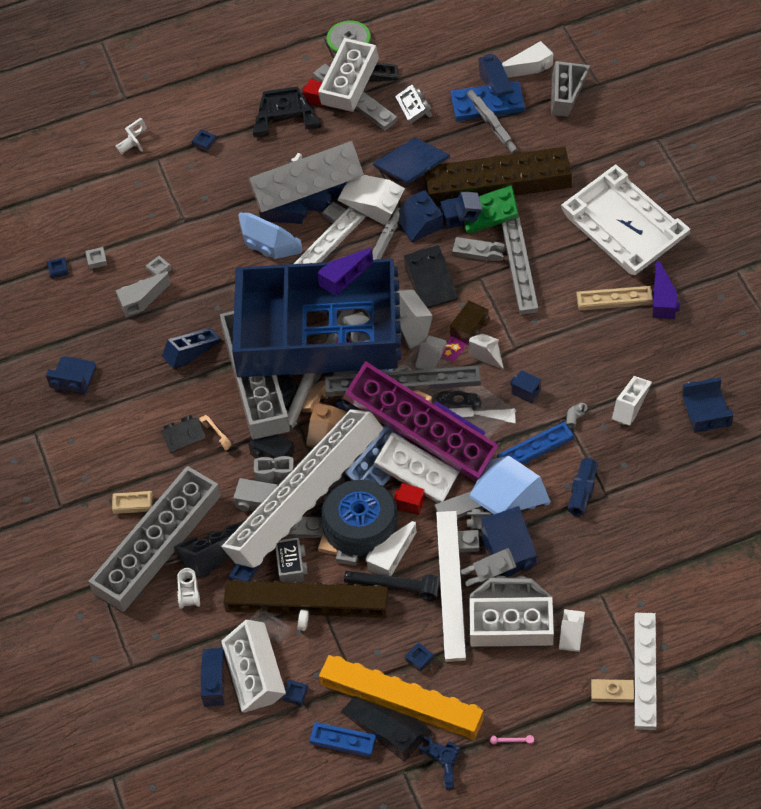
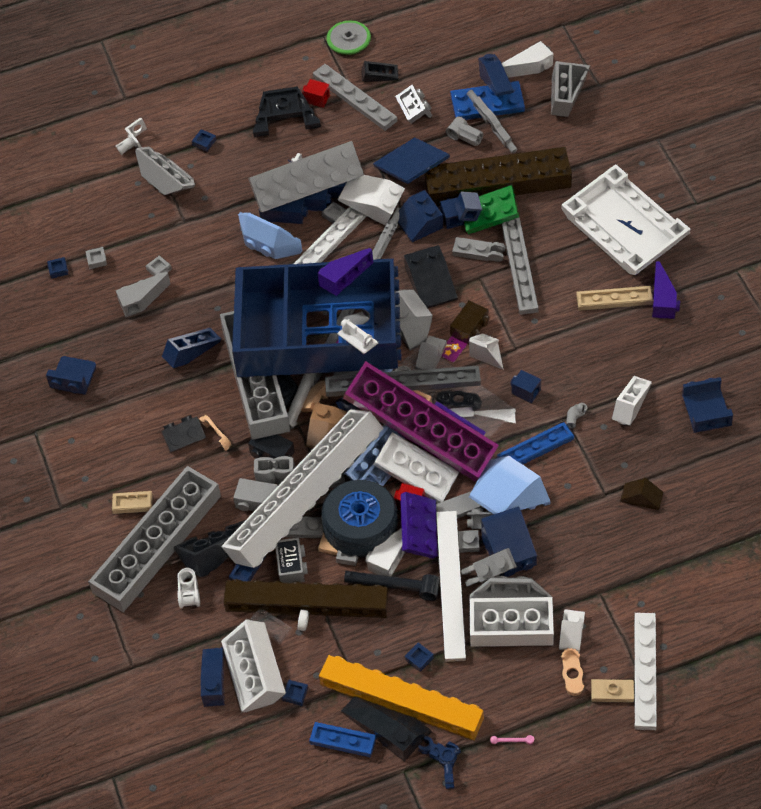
(162, 172): none -> light grey wedge
(348, 74): white brick -> none
(356, 336): none -> white hinge
(419, 525): none -> dark purple plate
(460, 129): none -> light grey piece
(571, 661): none -> light nougat piece
(582, 487): dark blue piece -> none
(642, 493): none -> dark brown slope

